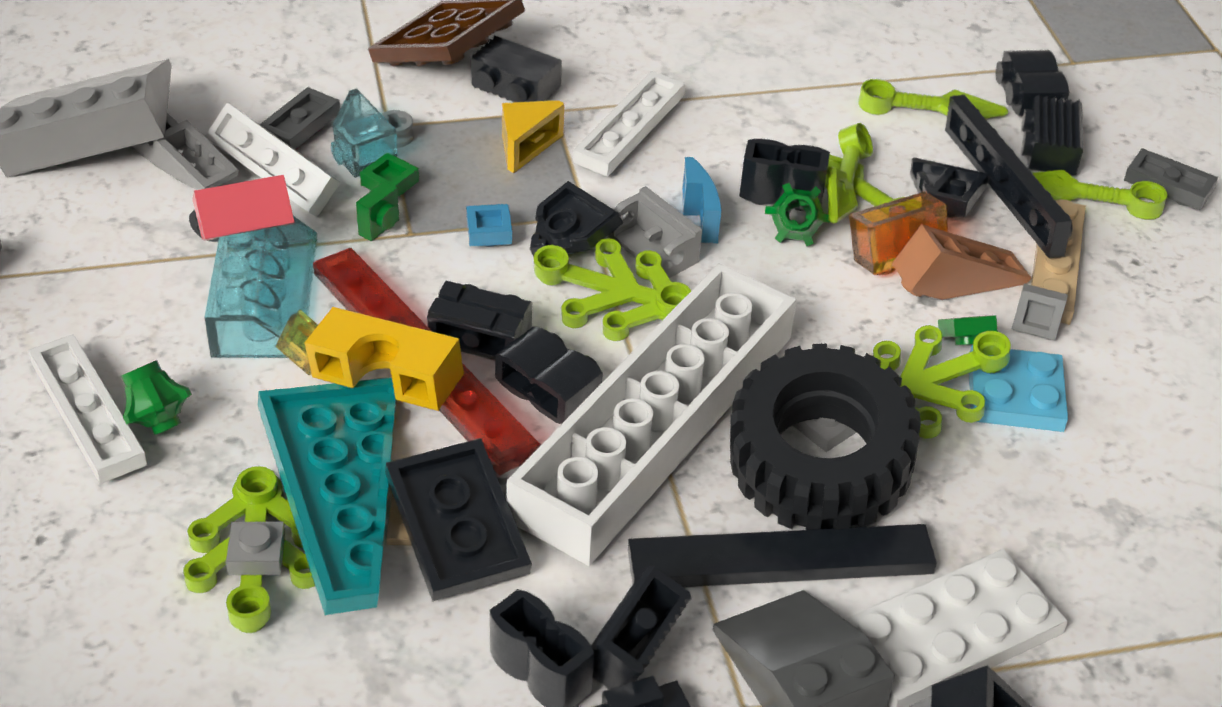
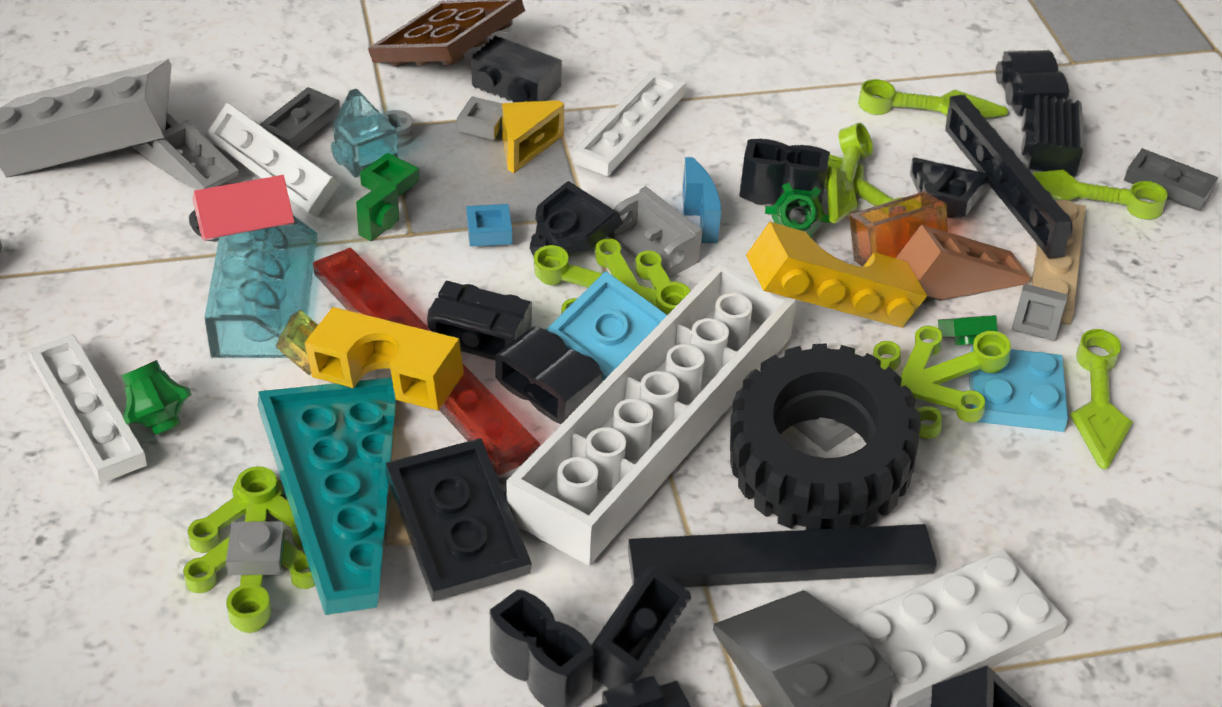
(480, 118): none -> light grey plate
(607, 322): none -> medium azure plate
(799, 269): none -> yellow arch
(1099, 421): none -> lime piece

